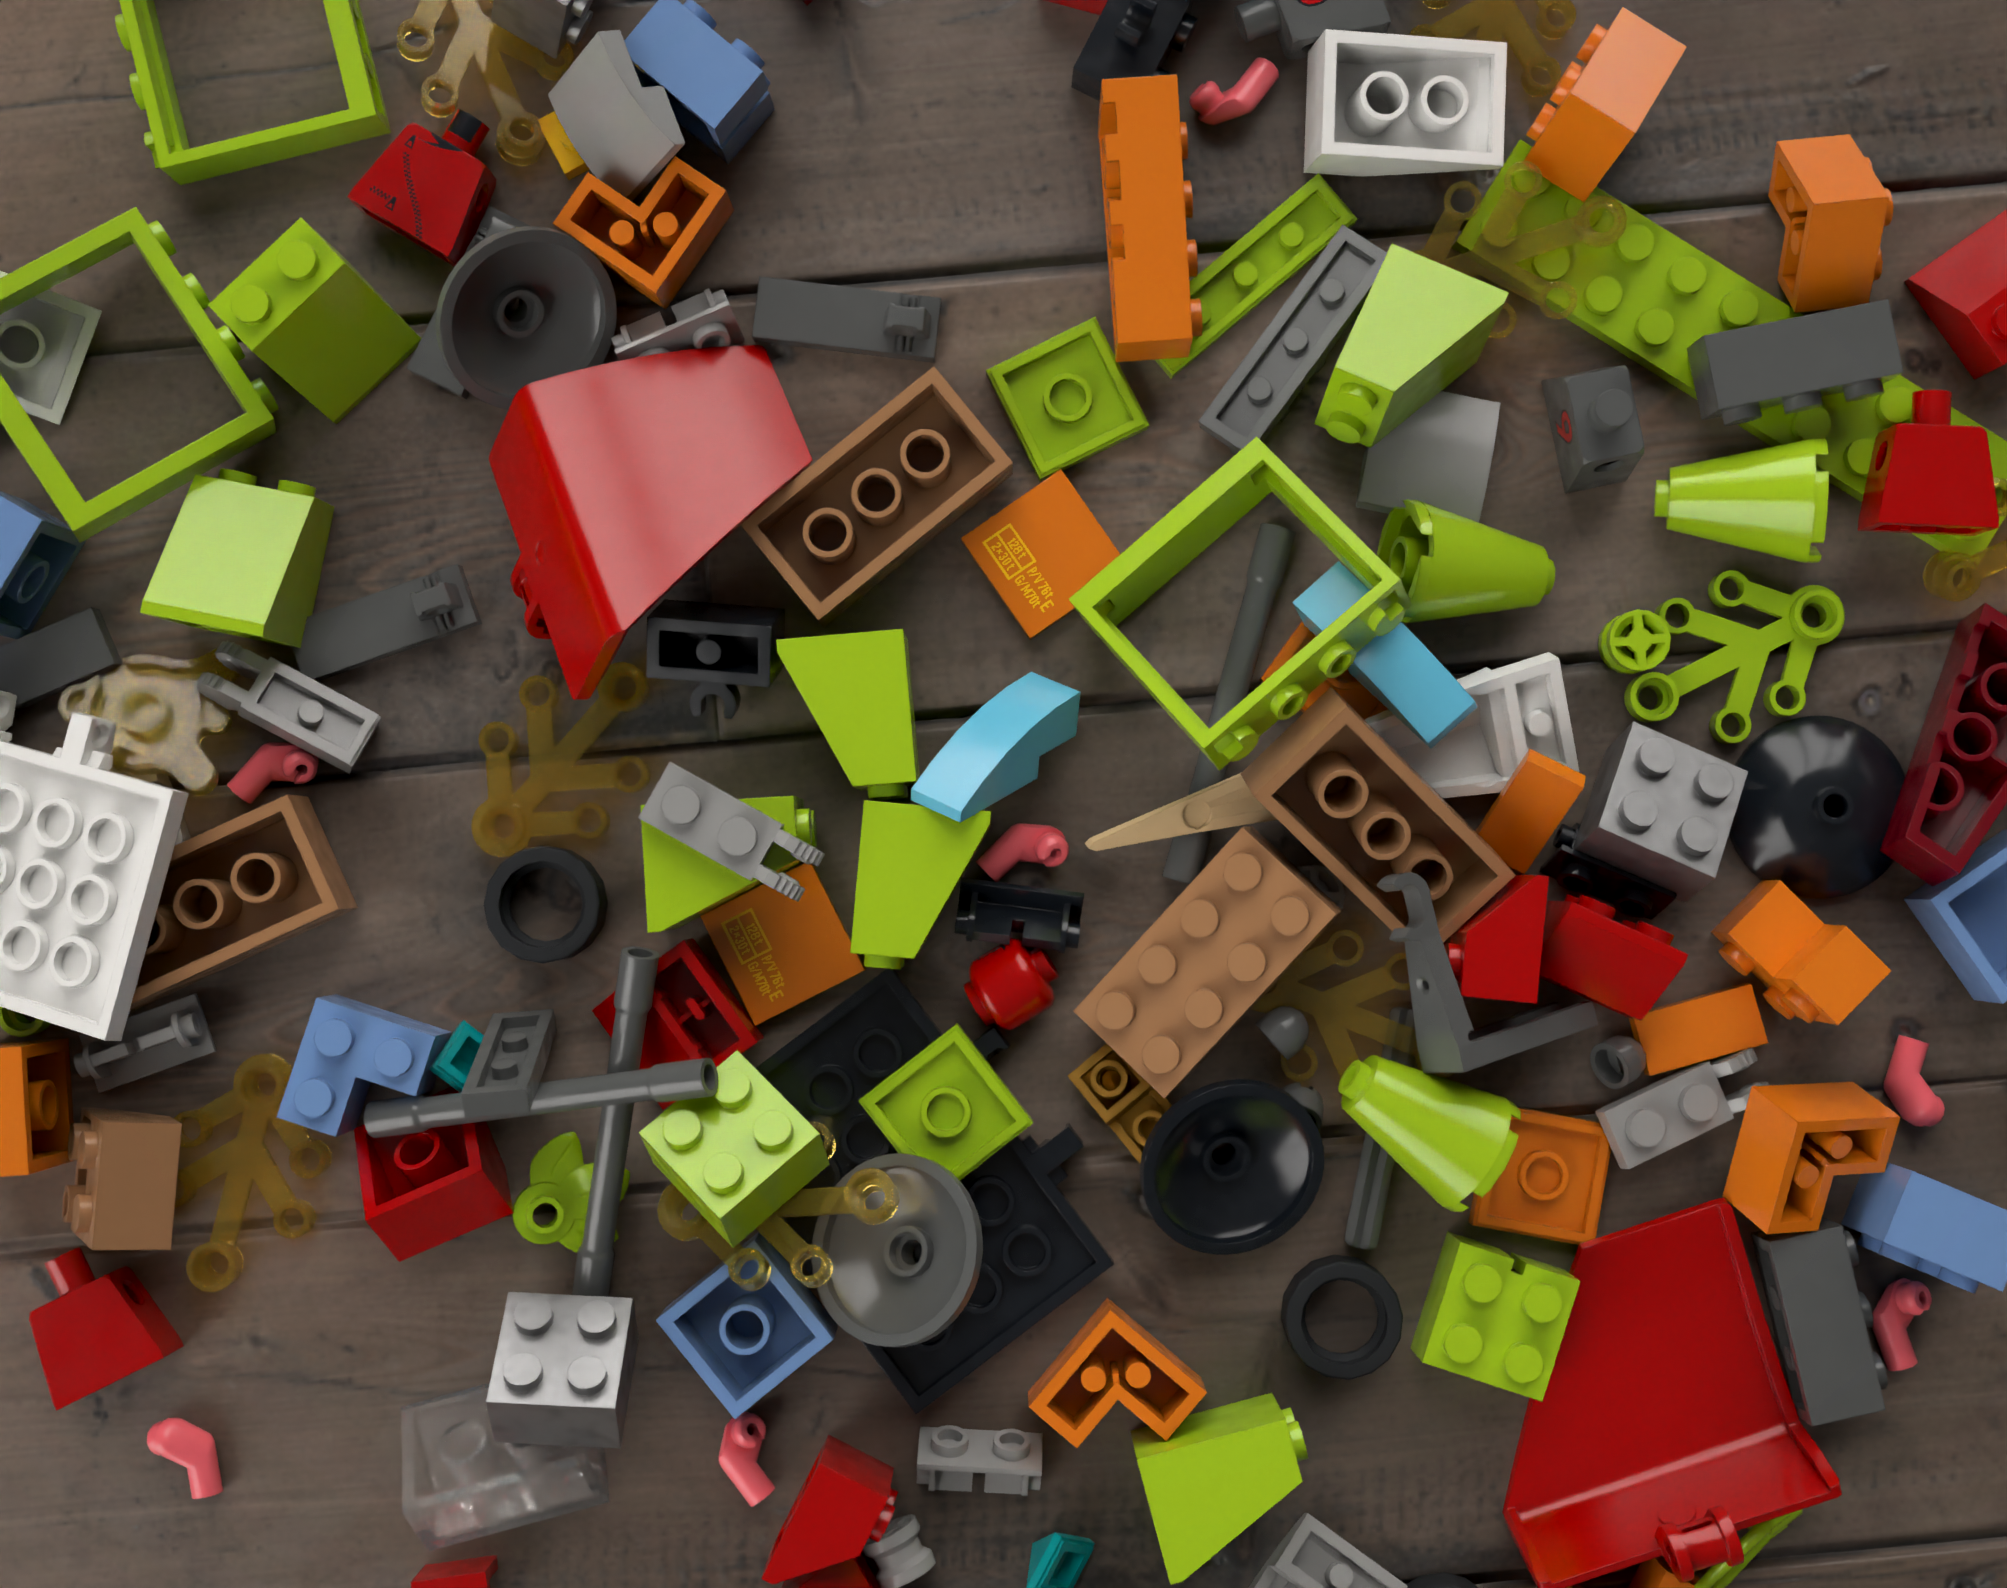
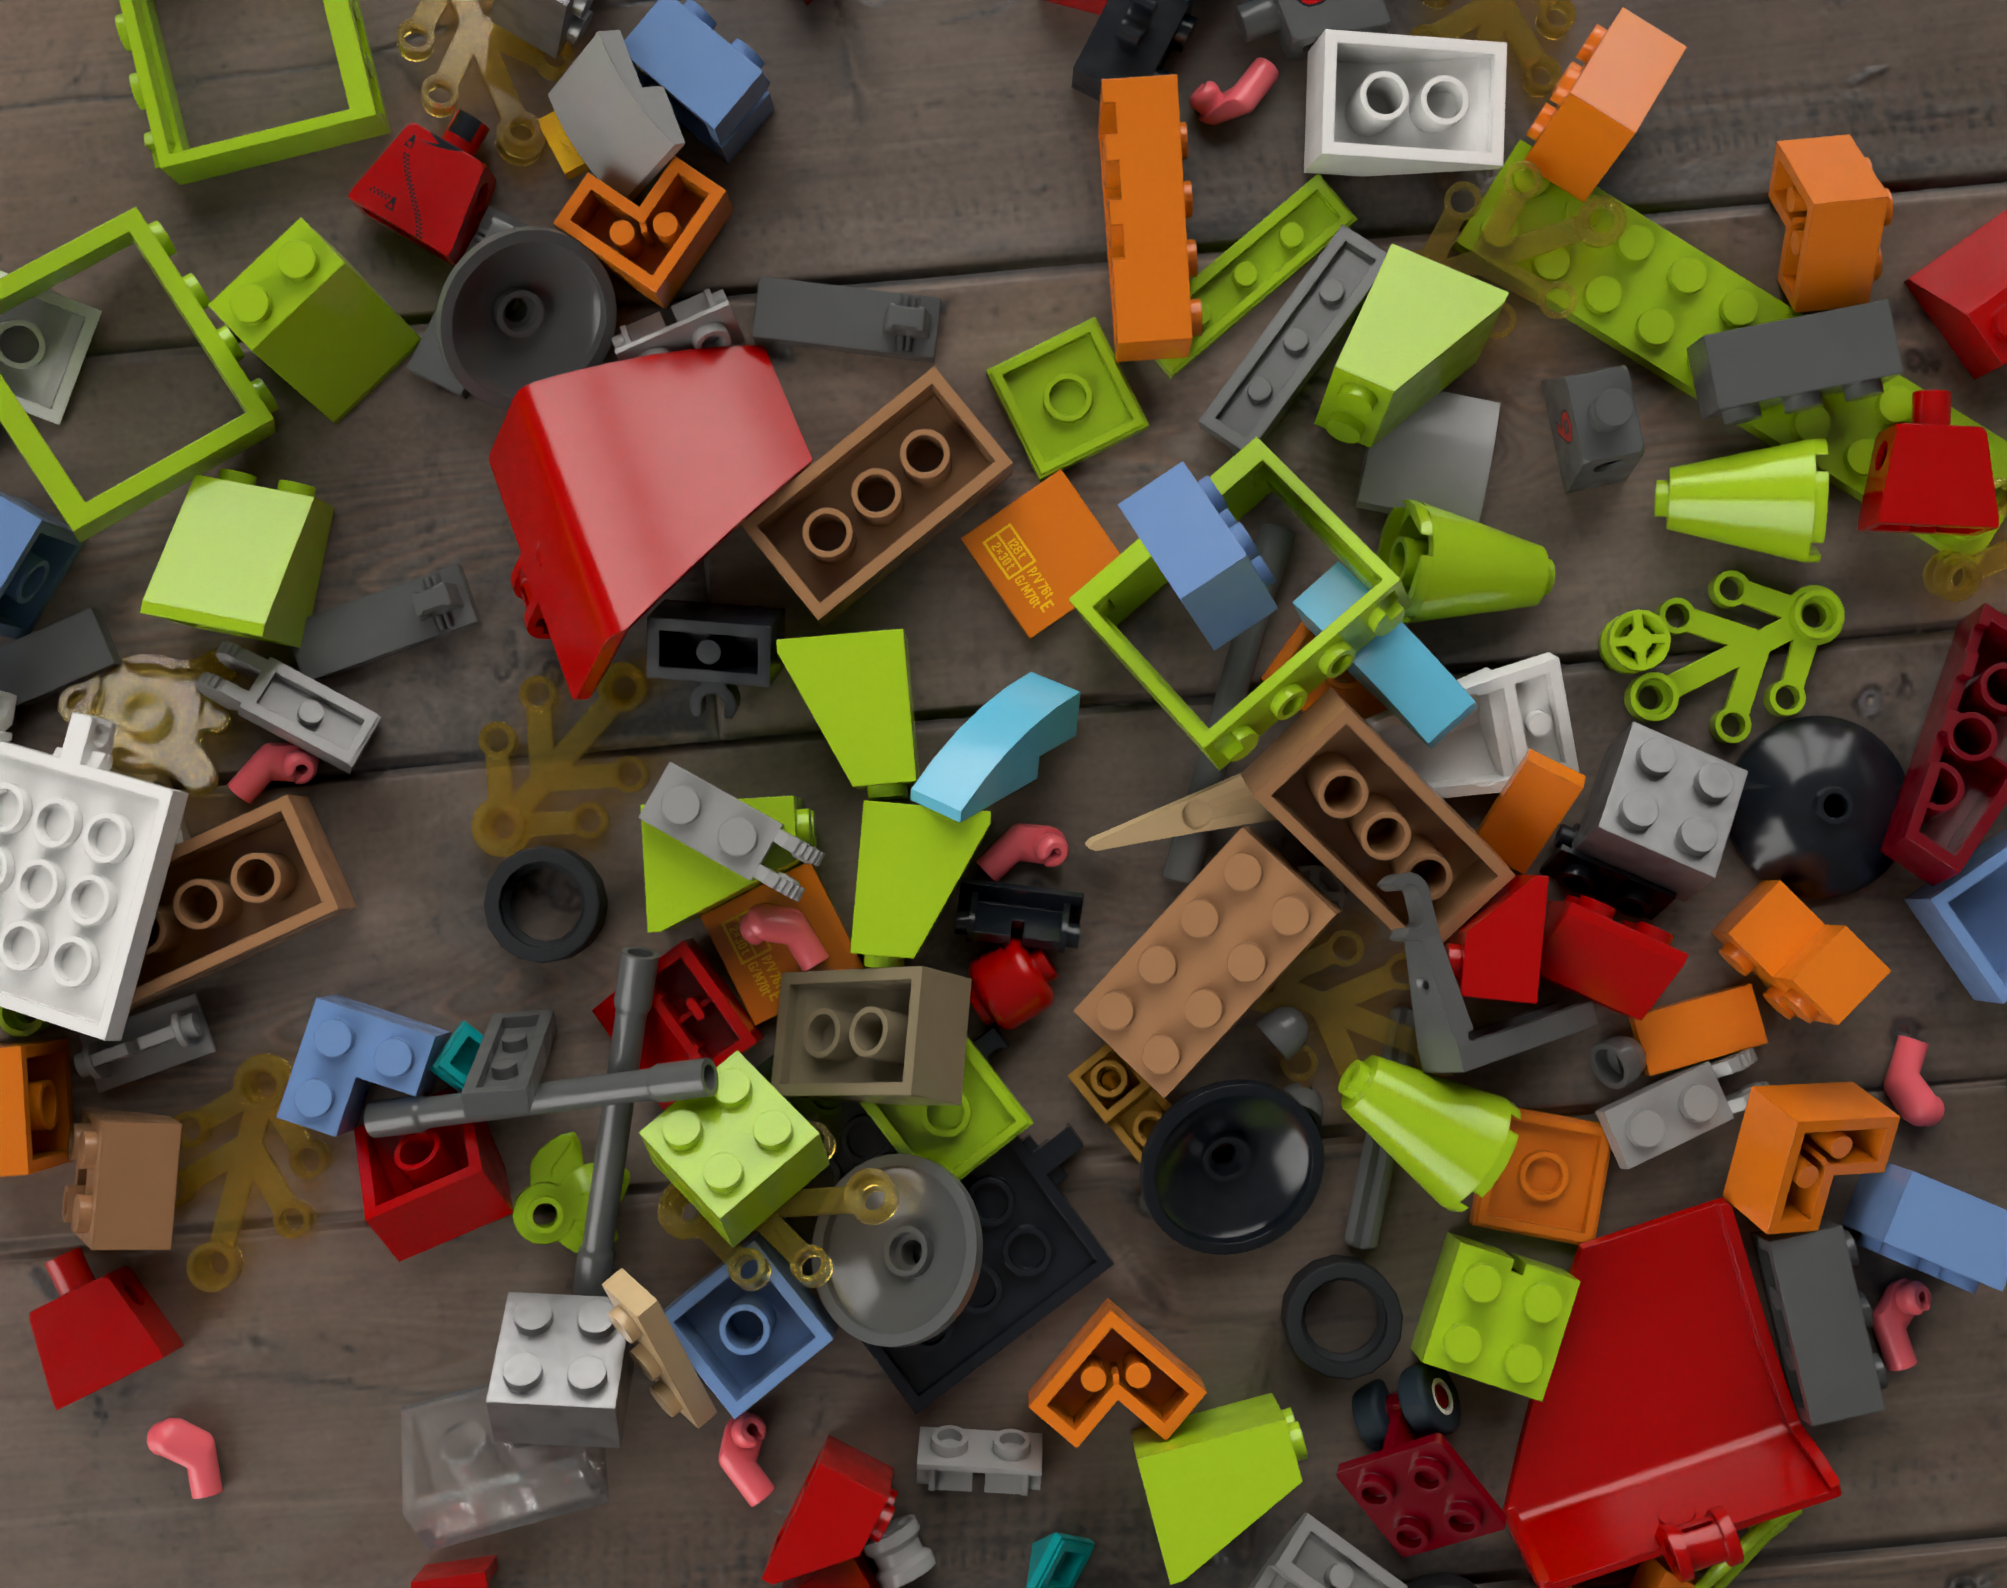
(657, 1350): none -> tan plate
(784, 926): none -> coral arm
(872, 1036): none -> dark tan slope
(1202, 553): none -> medium blue brick
(1415, 1479): none -> dark red plate

